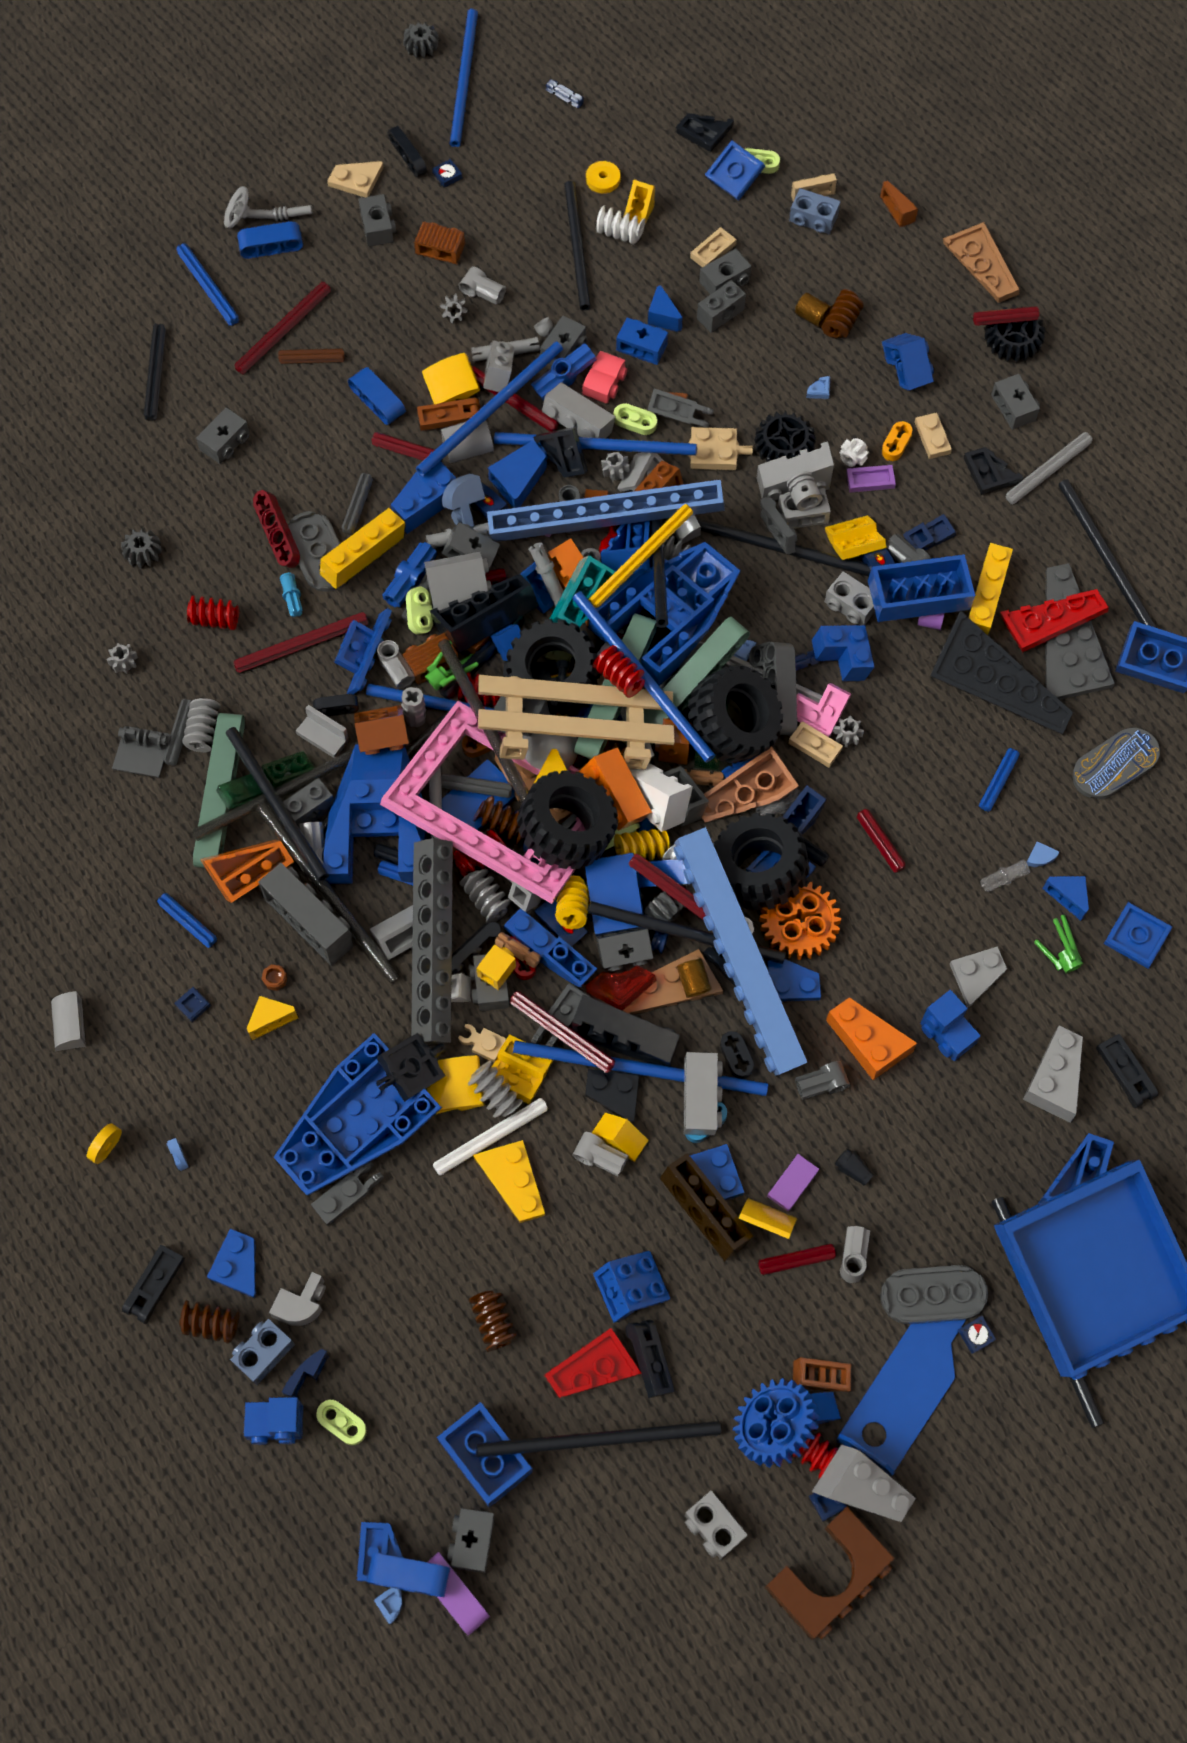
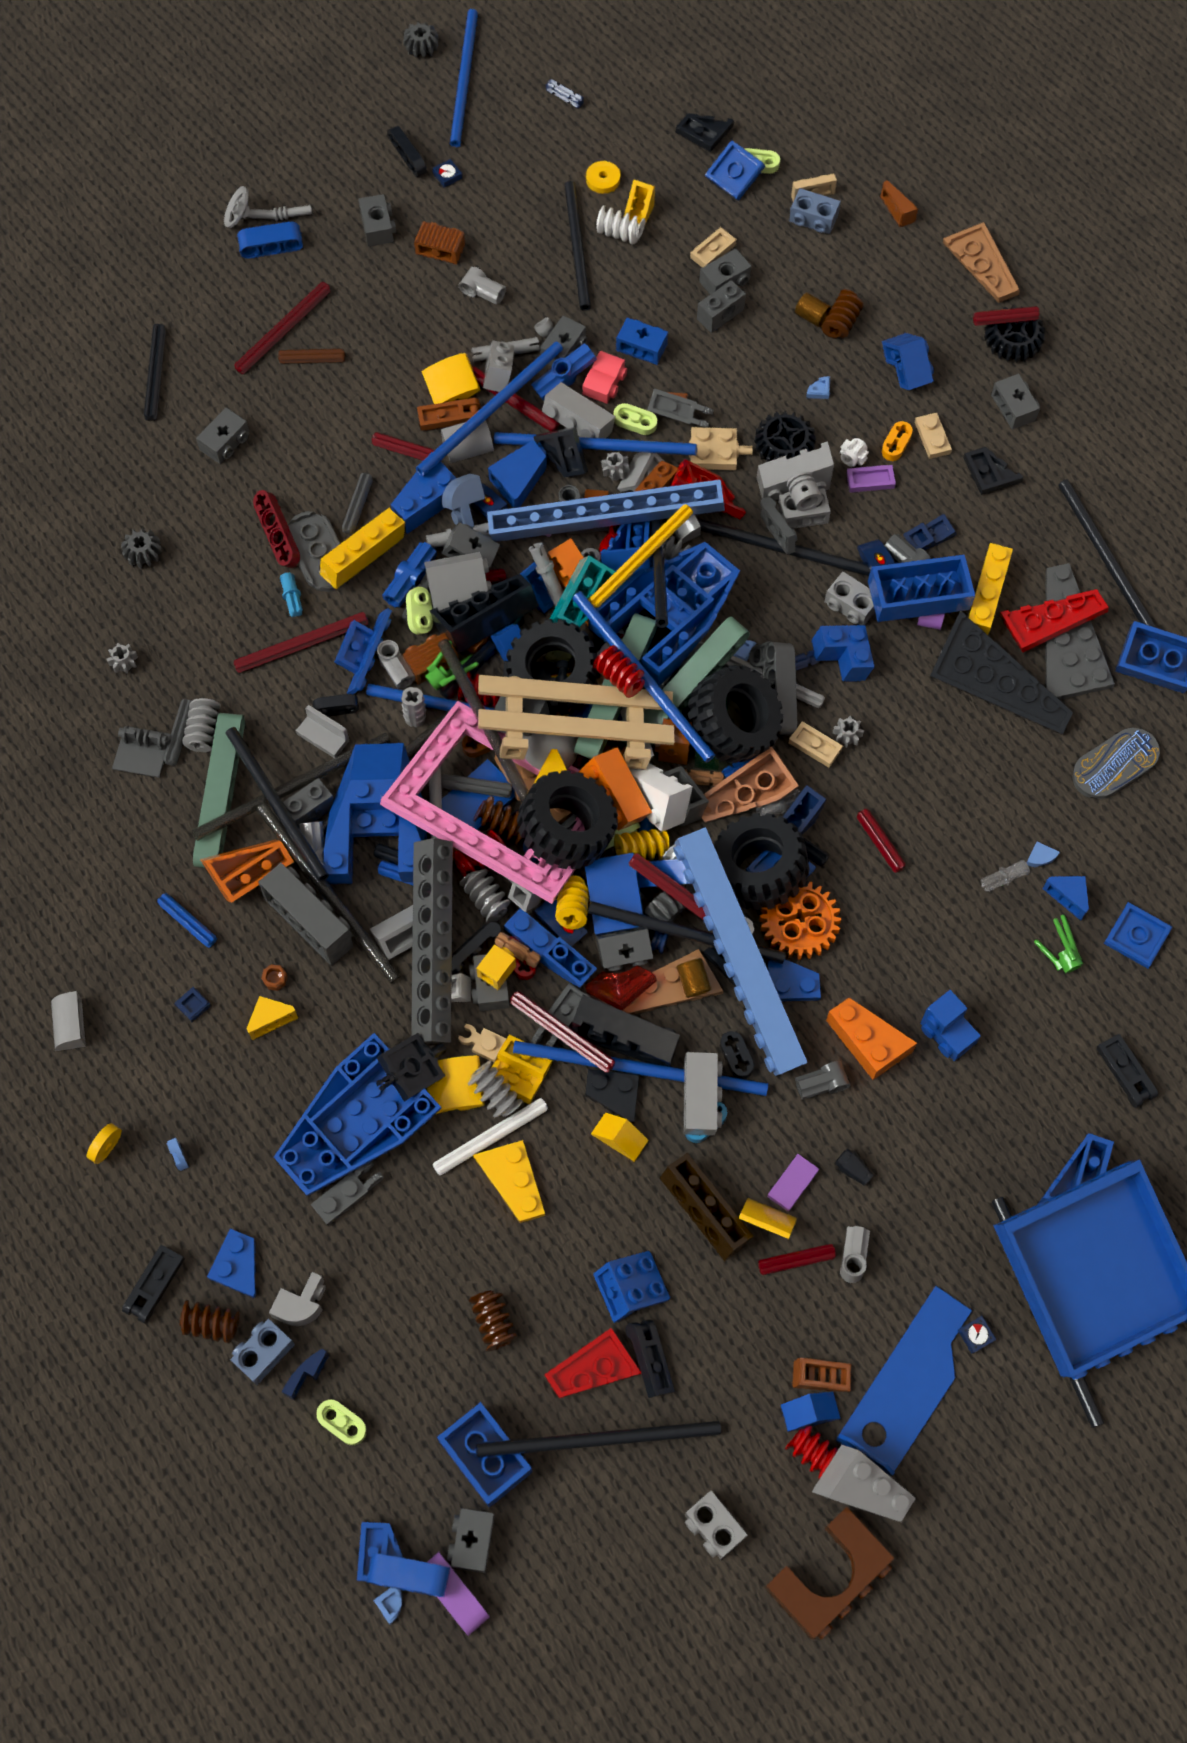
(207, 284): blue axle -> none
(212, 614): red piece -> none
(275, 1419): blue brick -> none
(278, 772): clear green slope -> none
(356, 177): tan wing -> none
(376, 396): blue beam -> none
(380, 729): dark orange slope -> none
(450, 301): light grey gear -> none
(595, 1152): light grey piece -> none
(663, 312): blue slope -> none
(691, 473): none -> red wing
(720, 1171): blue wing -> none
(776, 1423): blue gear -> none
(825, 714): bright pink plate -> none
(825, 1506): dark blue tile -> none
(855, 537): yellow slope -> none
(934, 1294): dark grey tile -> none
(977, 973): light grey wing -> none
(999, 779): blue axle -> none
(1048, 468): light grey axle -> none
(1057, 1076): light grey wedge -> none

